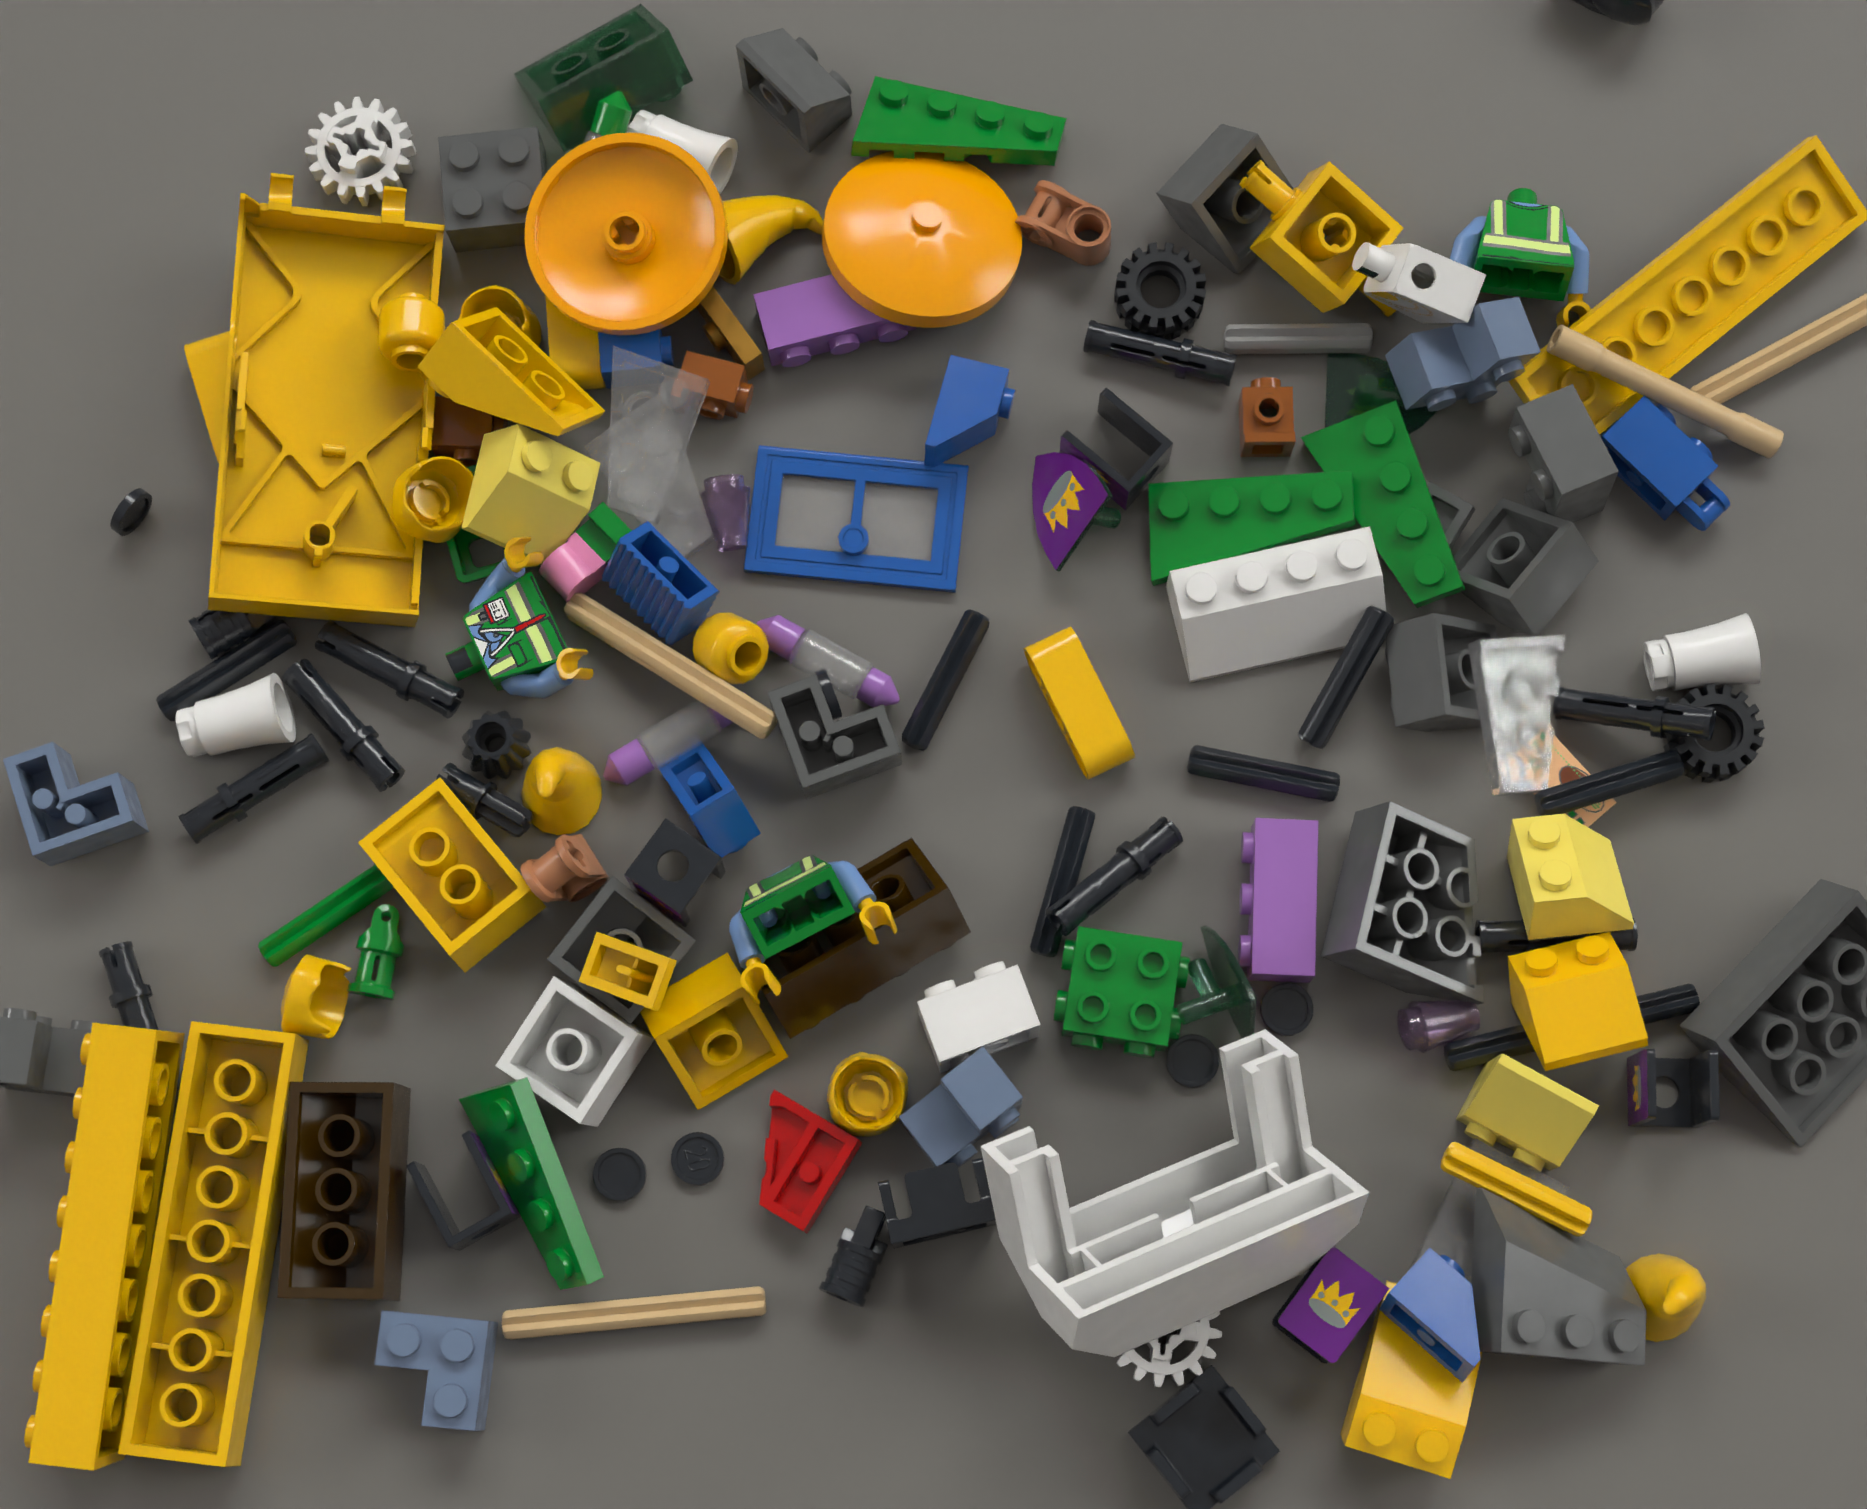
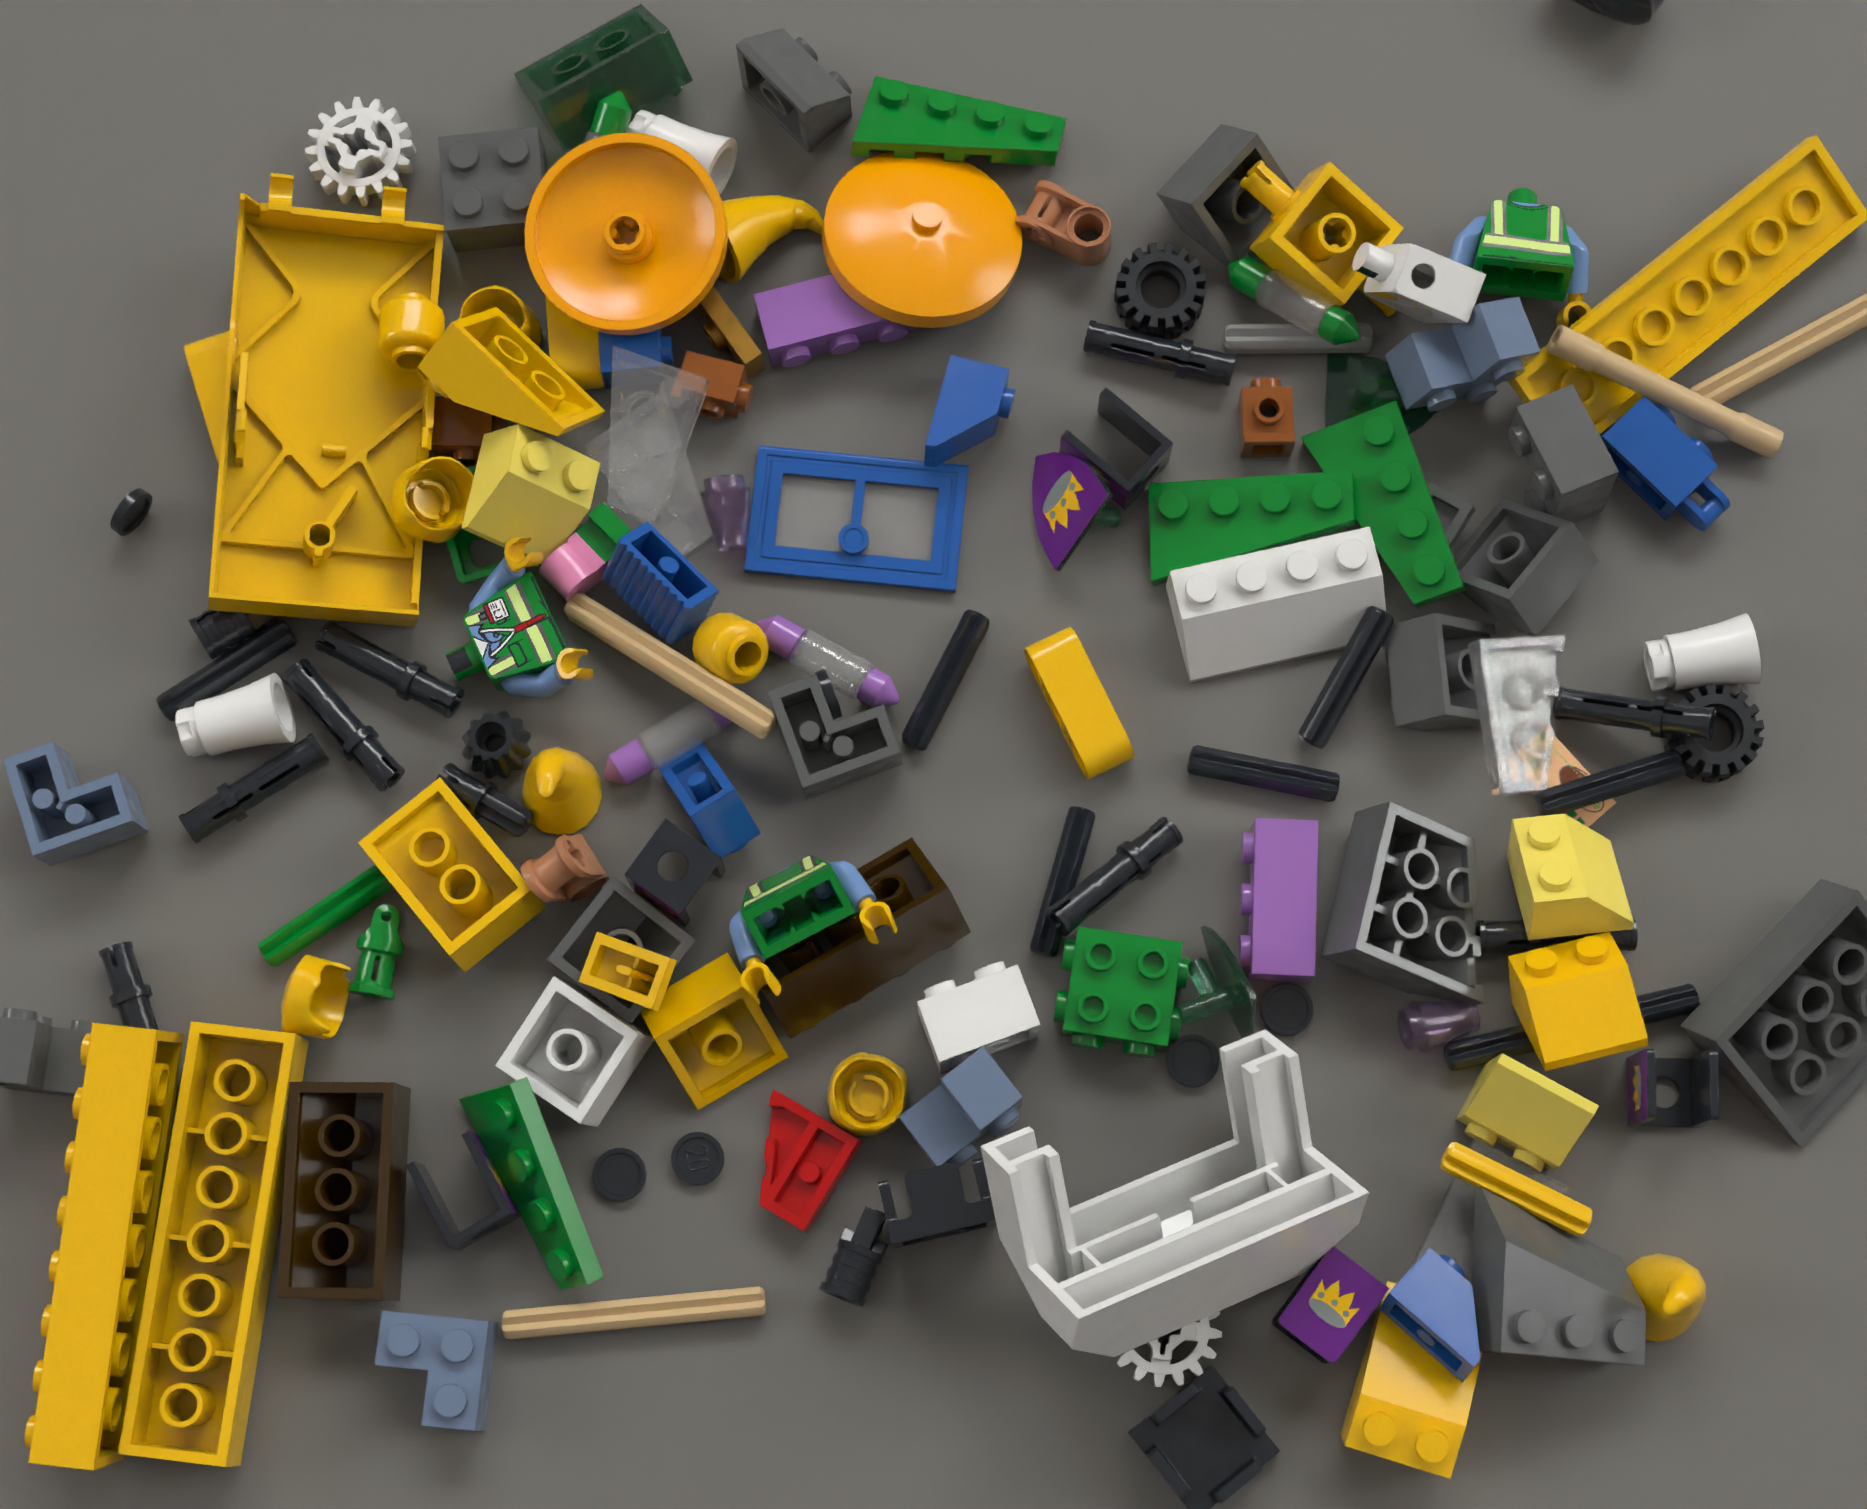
(1293, 301): none -> piece

